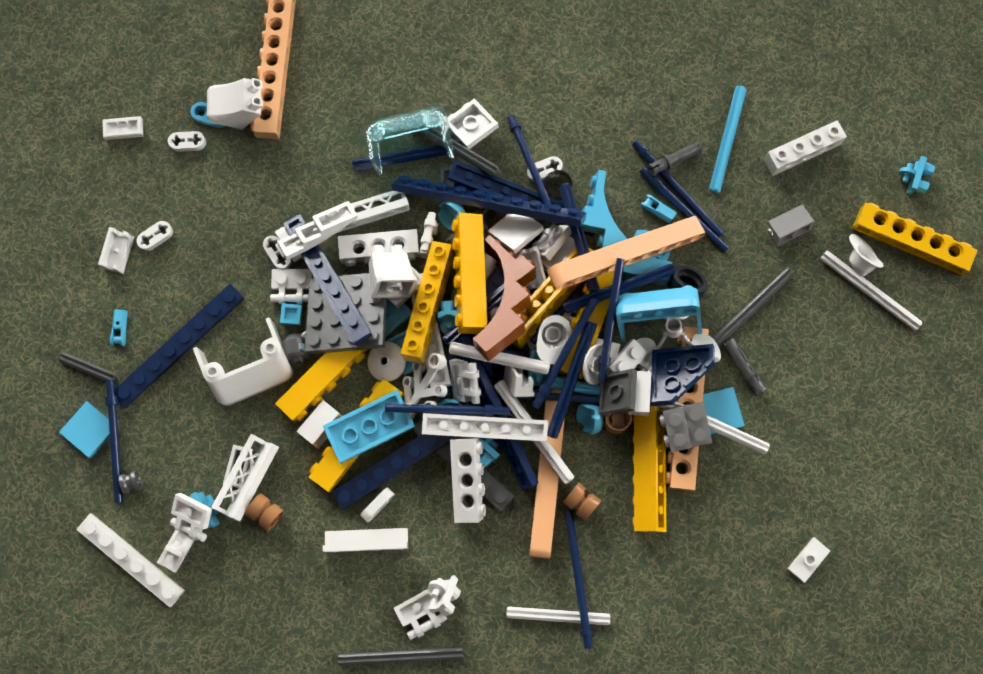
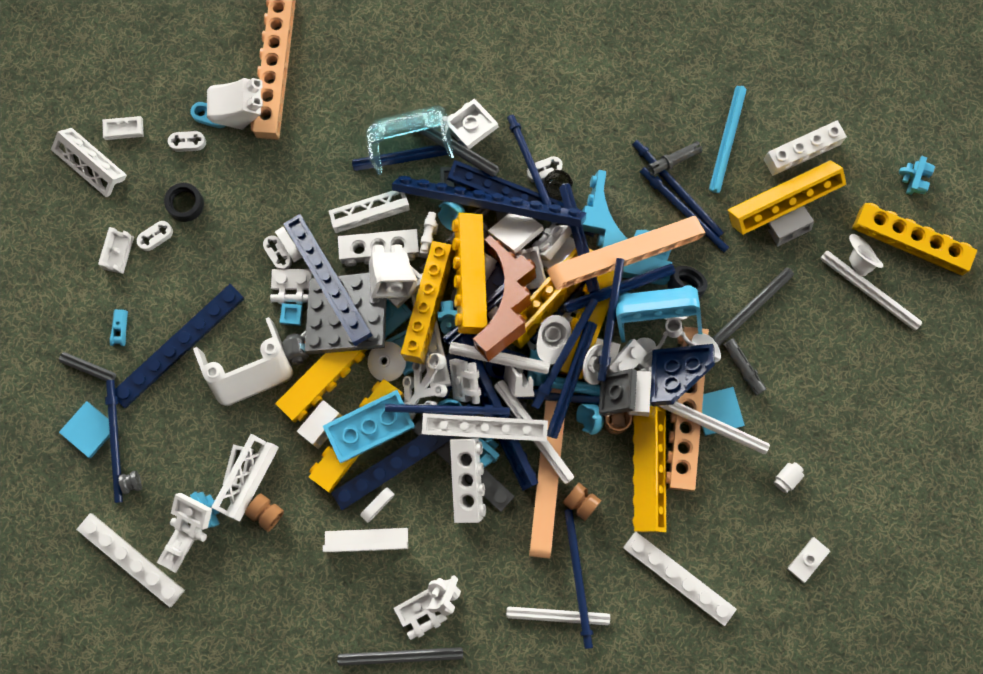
(87, 156): none -> white fence
(177, 189): none -> black tyre
(320, 229): white slope -> none
(661, 211): medium azure bar -> none
(679, 578): none -> white plate
(685, 426): light grey plate -> none
(787, 197): none -> yellow brick
(789, 477): none -> white brick

